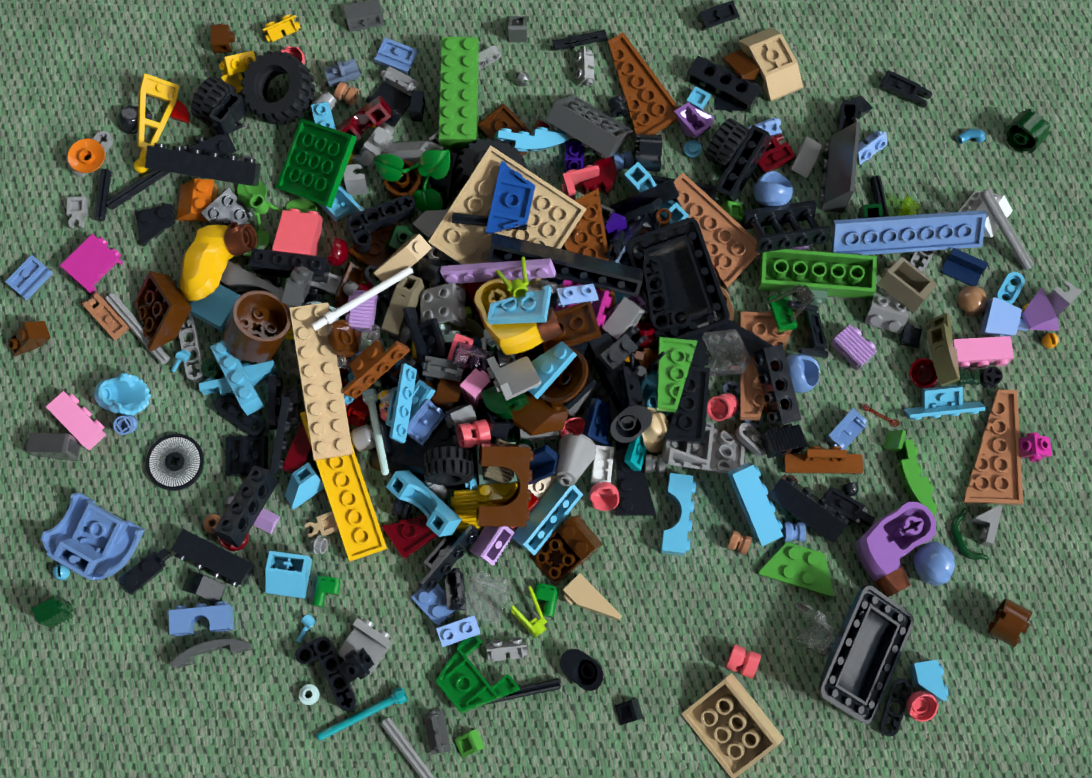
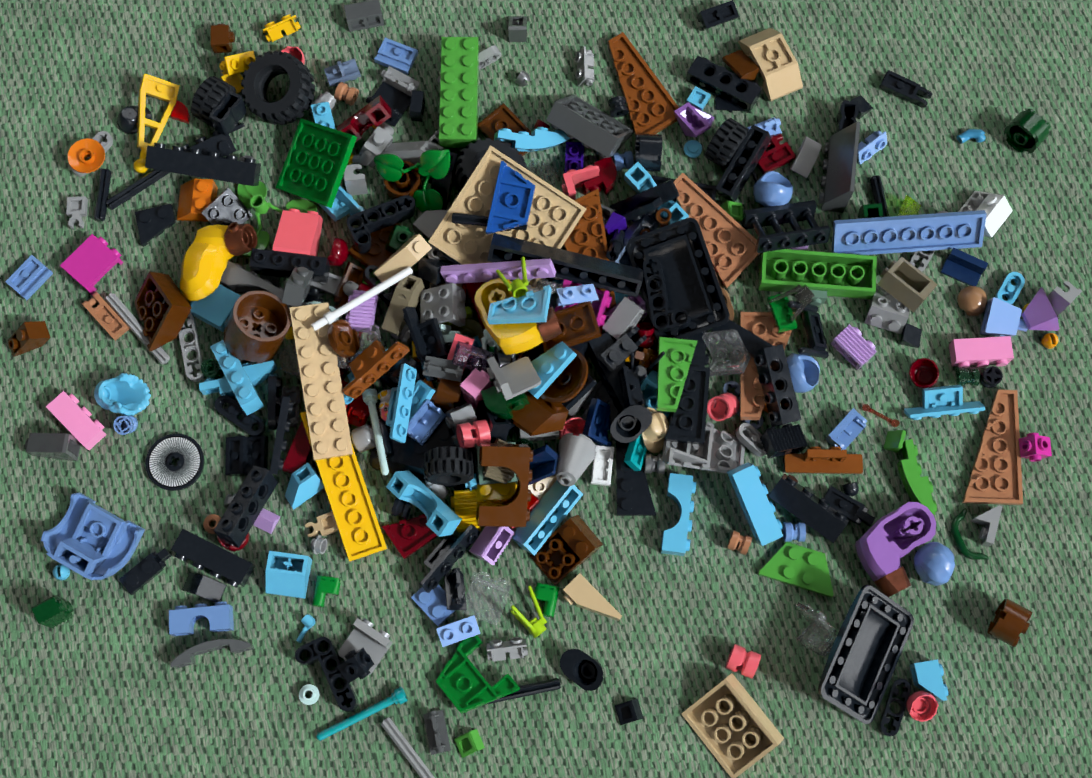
(183, 356): medium azure hand -> none
(558, 44): black pin -> none
(604, 496): coral hair -> none
(942, 350): olive slope -> none
(1006, 229): light grey axle -> none

